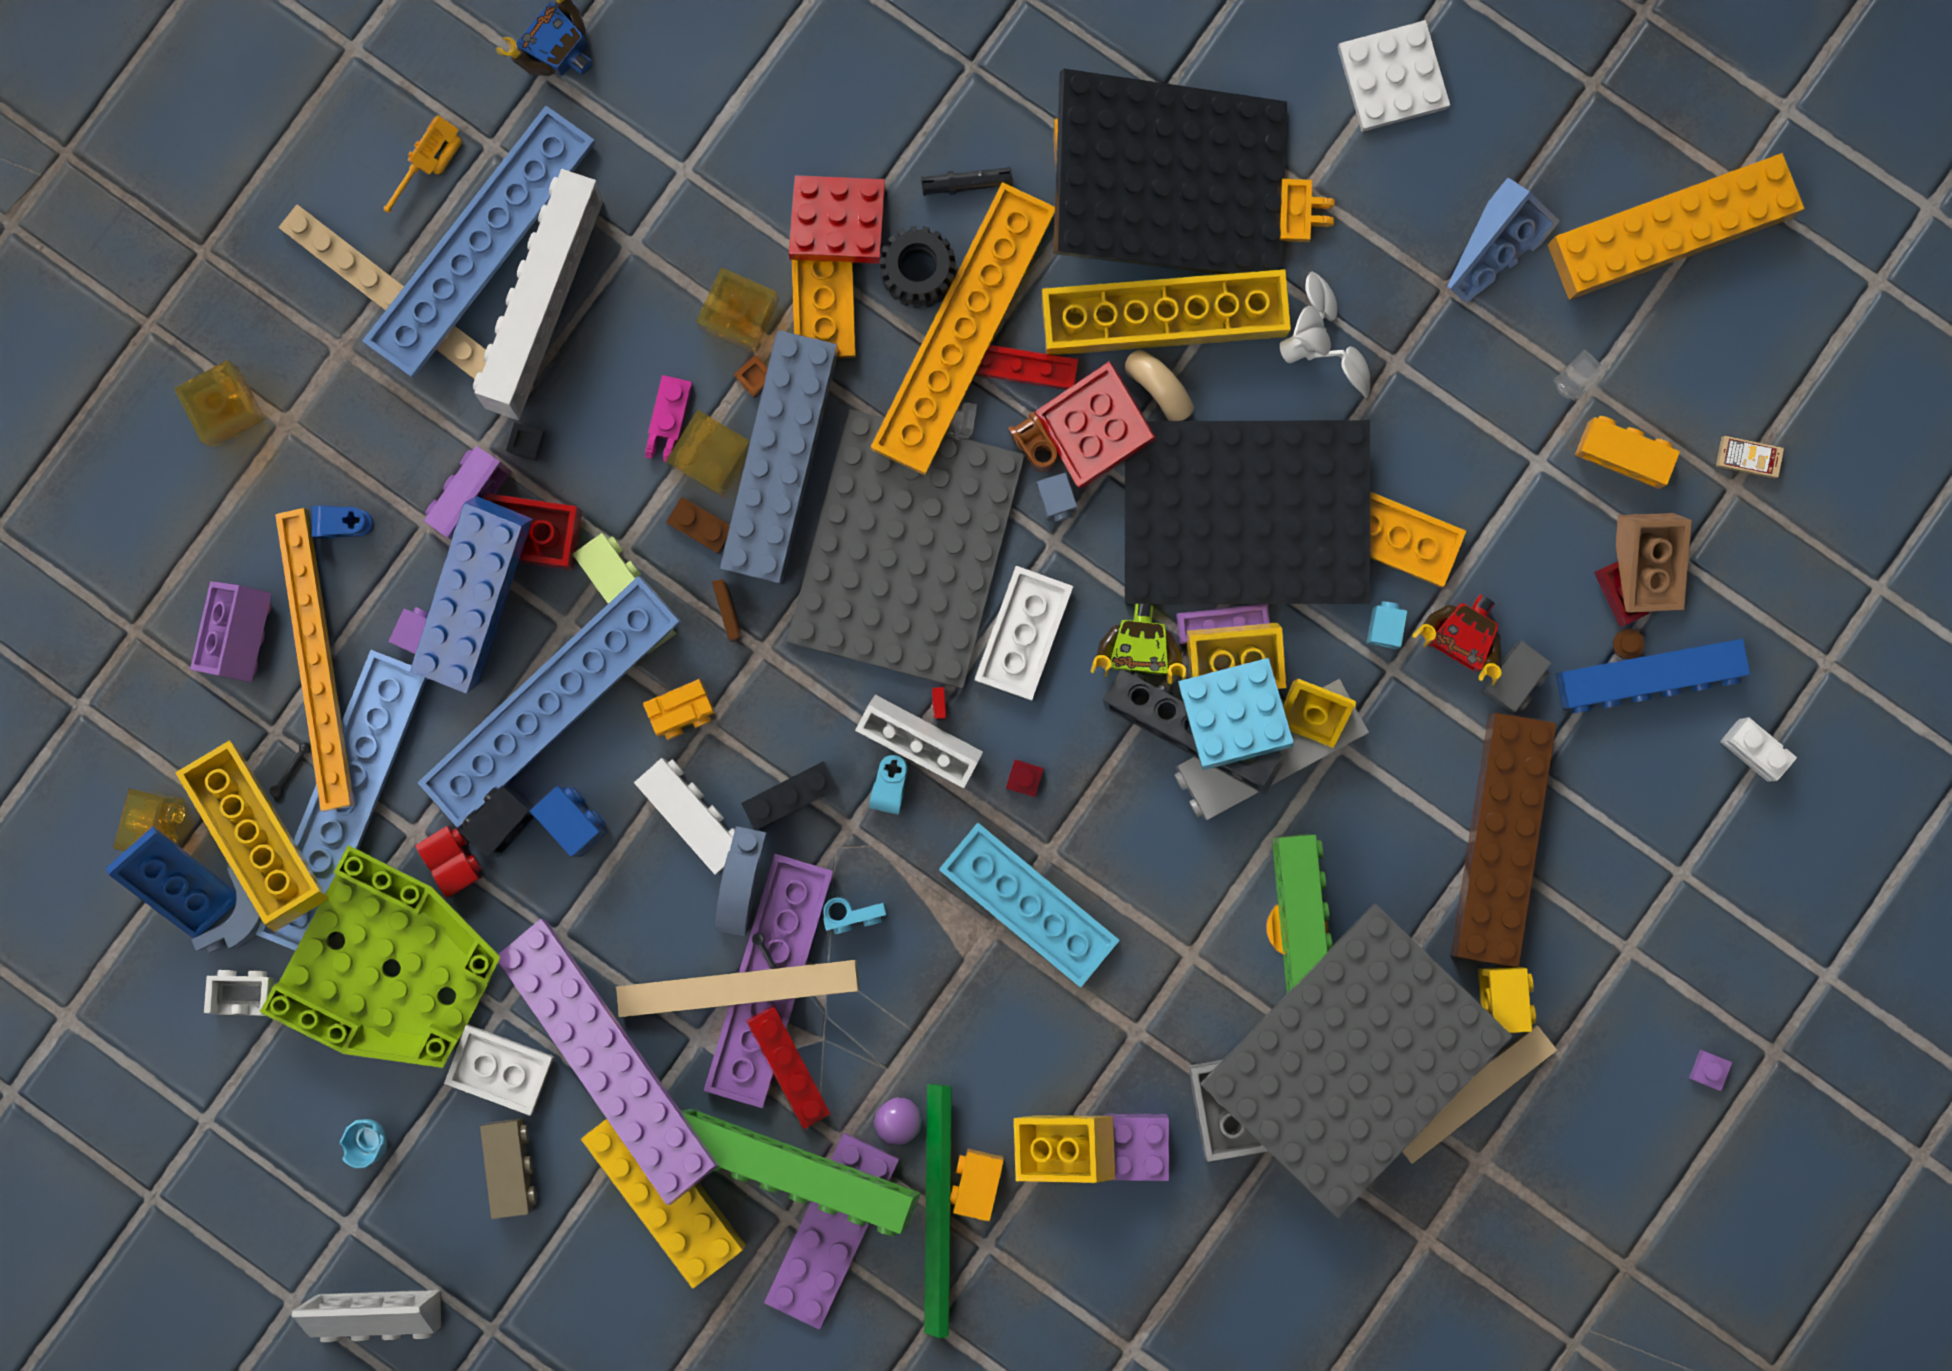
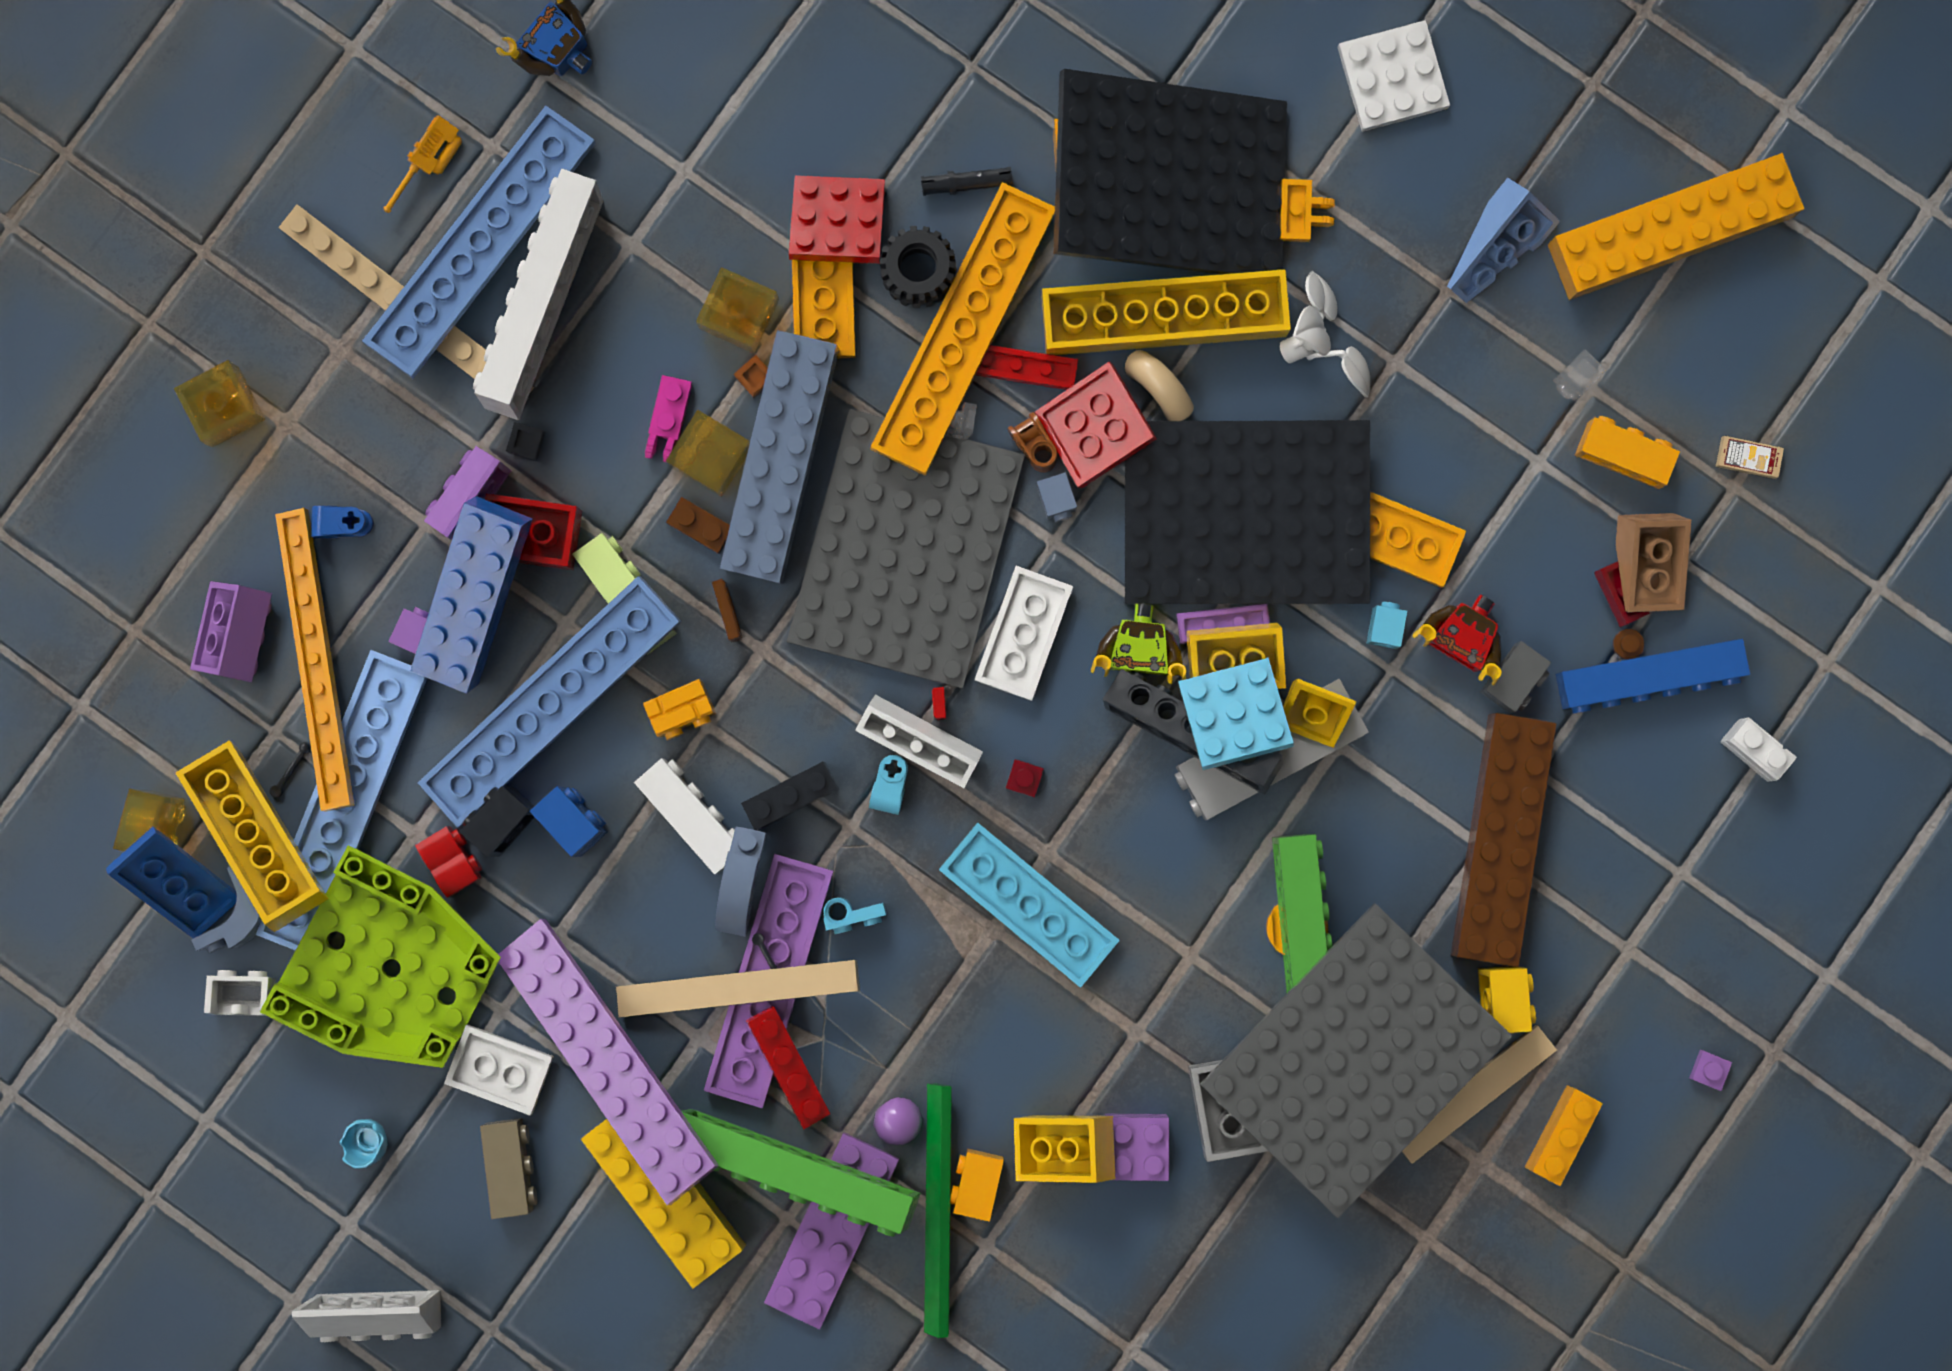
(1563, 1135): none -> light orange brick

